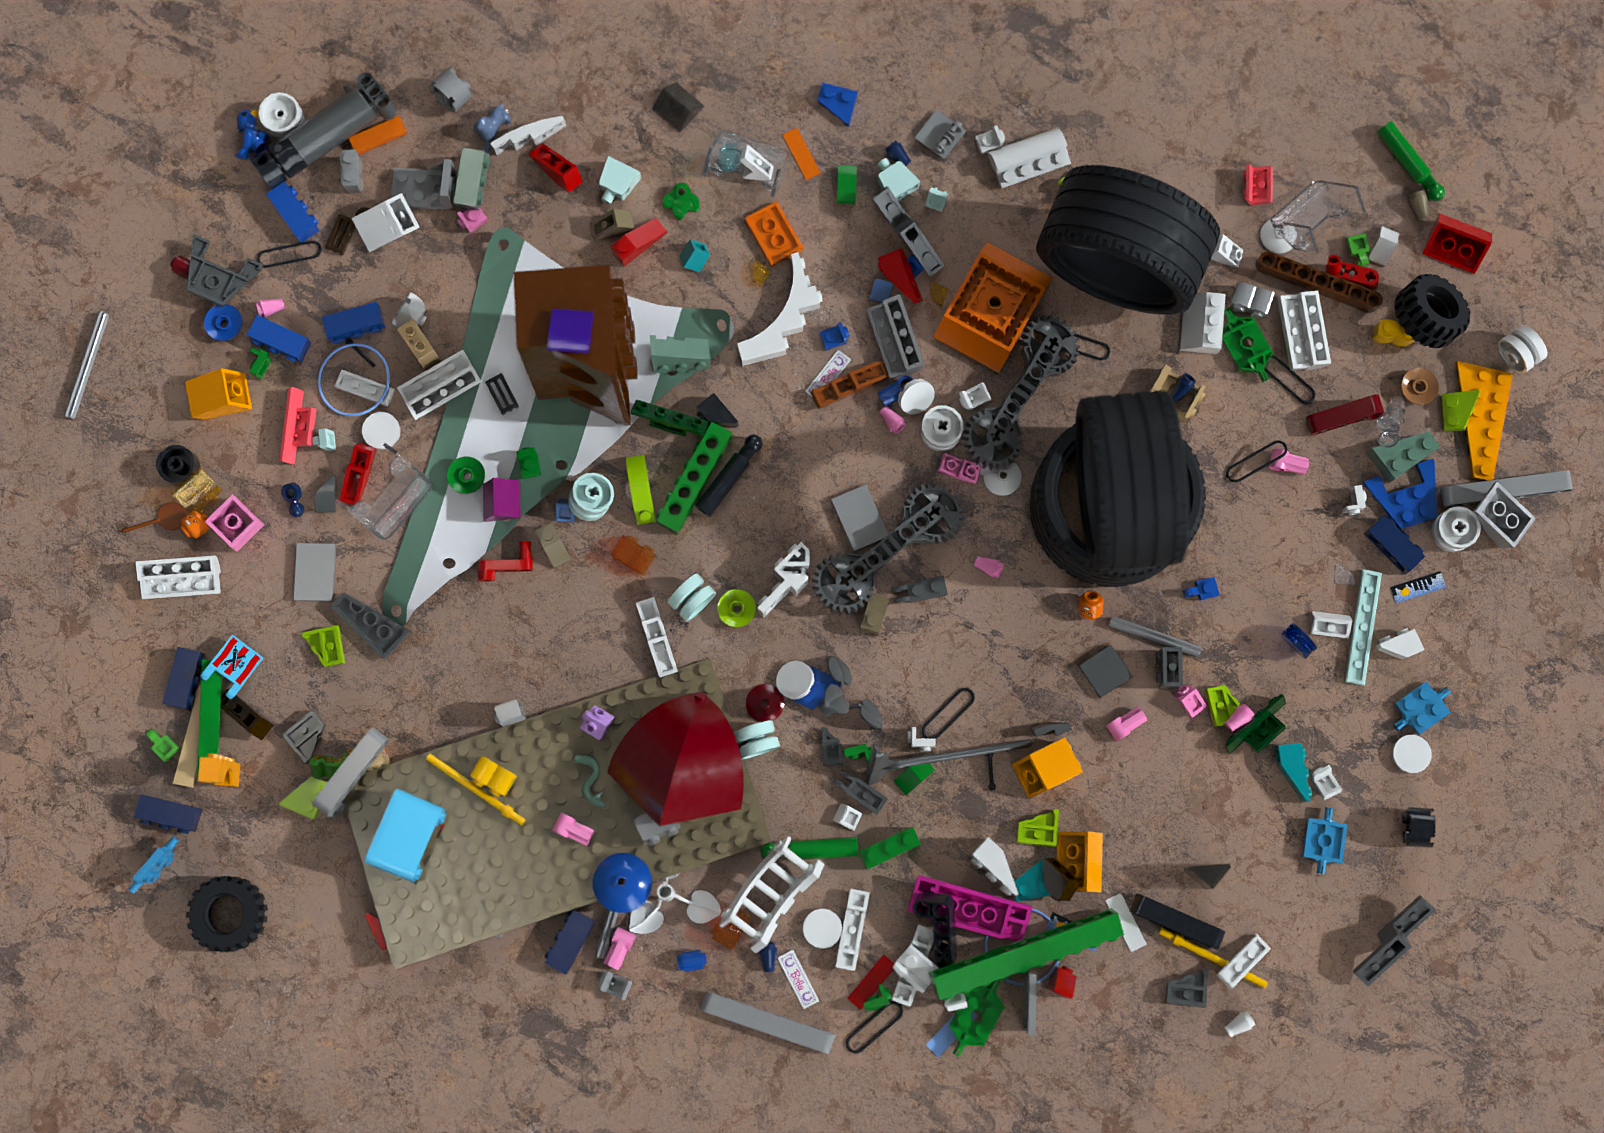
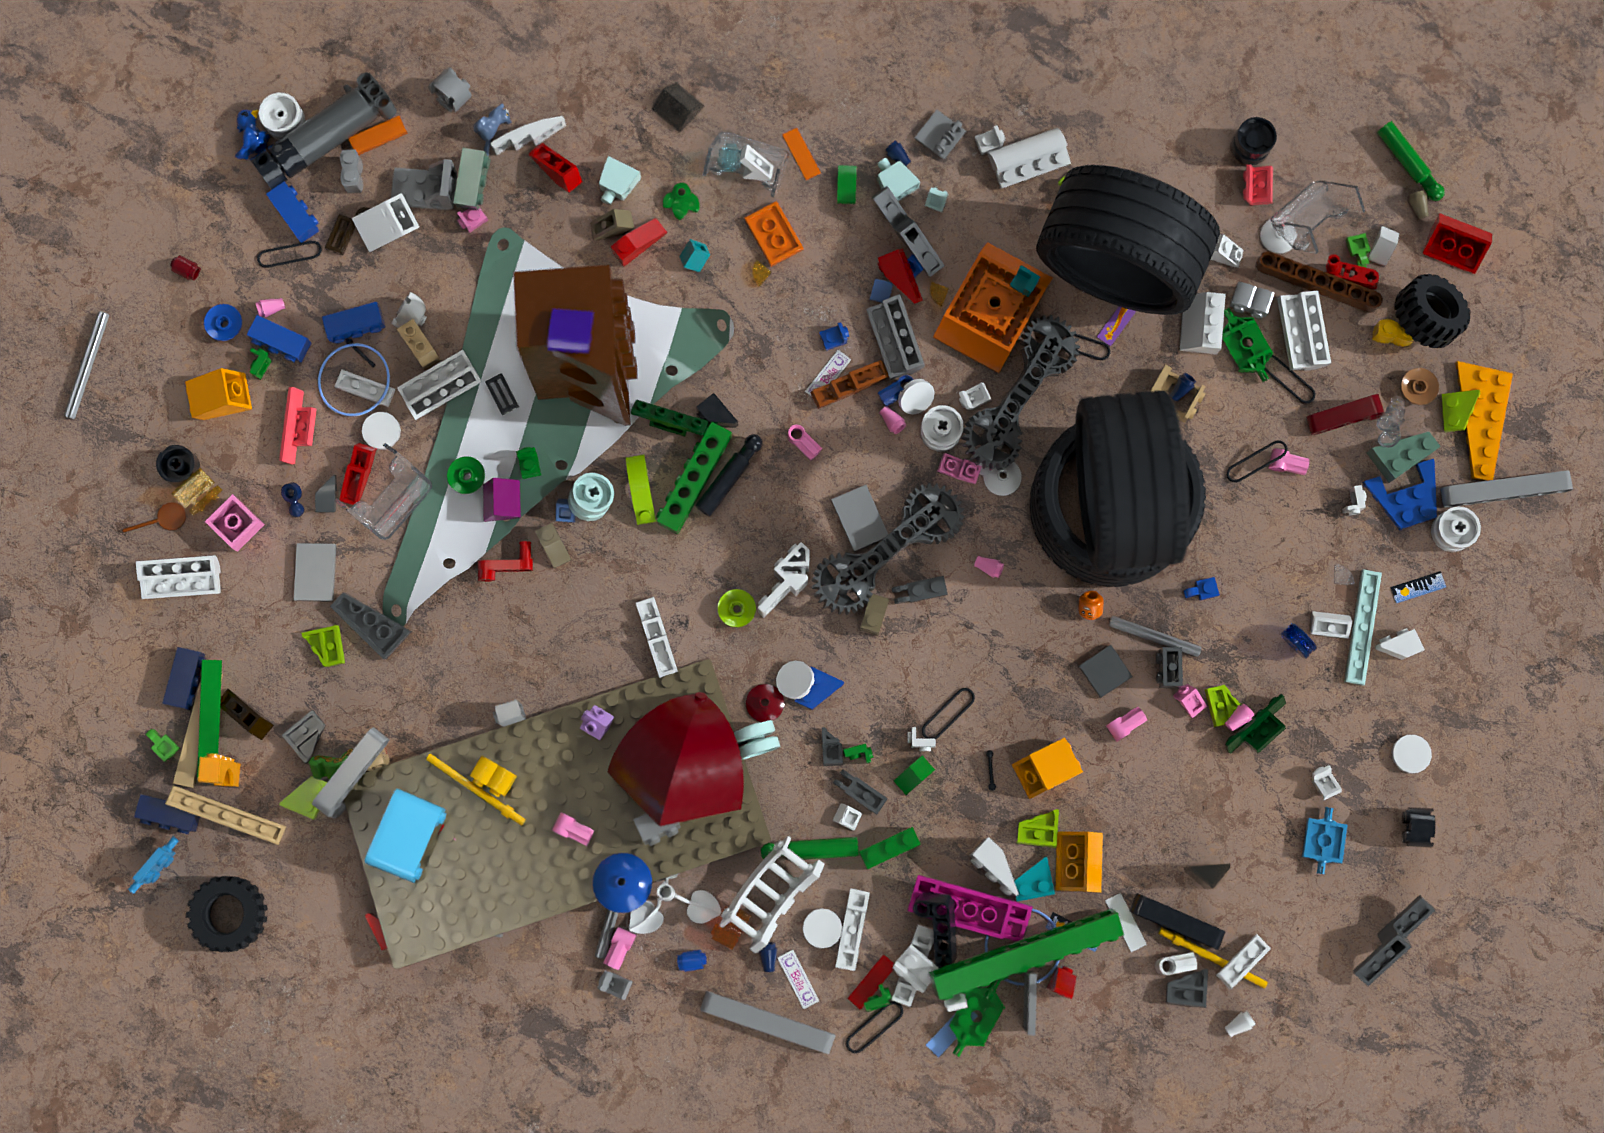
(194, 524): orange head -> none
(213, 281): dark grey wing -> none
(225, 815): none -> tan tile
(235, 663): flag -> none
(325, 440): light aqua tile -> none
(569, 941): dark blue brick -> none
(591, 761): sand green animal -> none
(633, 555): clear orange brick -> none
(679, 355): sand green wedge -> none
(691, 597): light aqua wheel -> none
(790, 321): white arch -> none
(804, 443): none -> bright pink piece
(836, 702): dark grey plant -> none
(838, 101): blue wing -> none
(880, 764): dark grey piece -> none
(1025, 281): none -> teal panel
(1057, 728): dark grey slope -> none
(1059, 880): dark brown slope -> none
(1115, 325): none -> medium lavender sticker
(1177, 964): none -> white piece
(1254, 140): none -> black wheel
(1292, 765): teal slope -> none
(1395, 544): dark blue brick -> none
(1422, 708): dark azure plate -> none
(1503, 517): light grey slope -> none
(1522, 349): white wheel -> none

